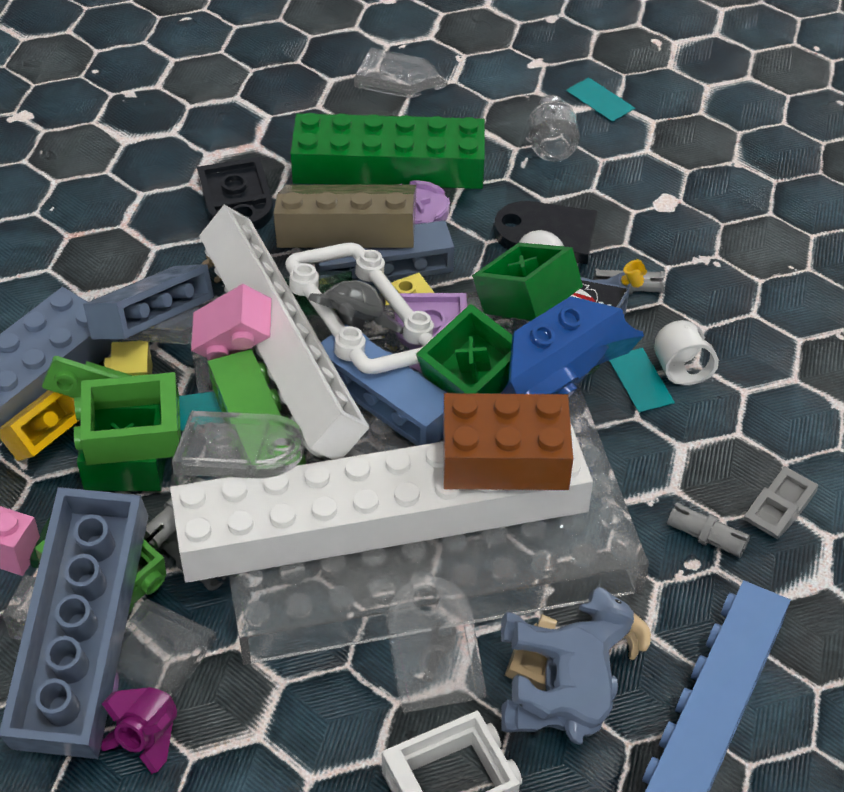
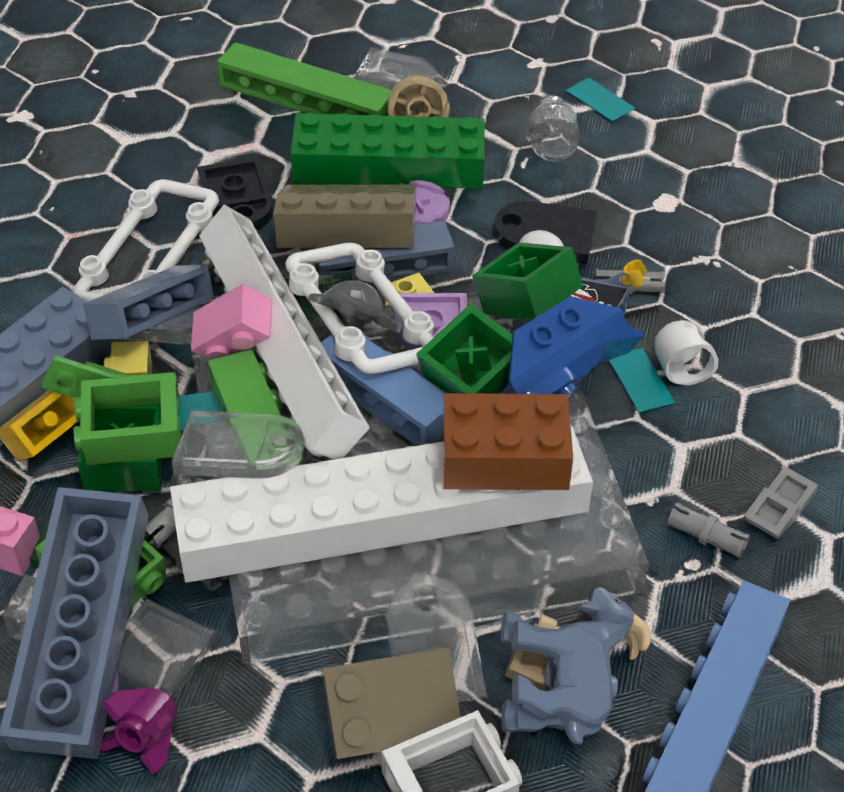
(143, 206): none -> white bar
(298, 84): none -> bright green brick
(388, 700): none -> dark tan slope
(418, 98): none -> tan cylinder

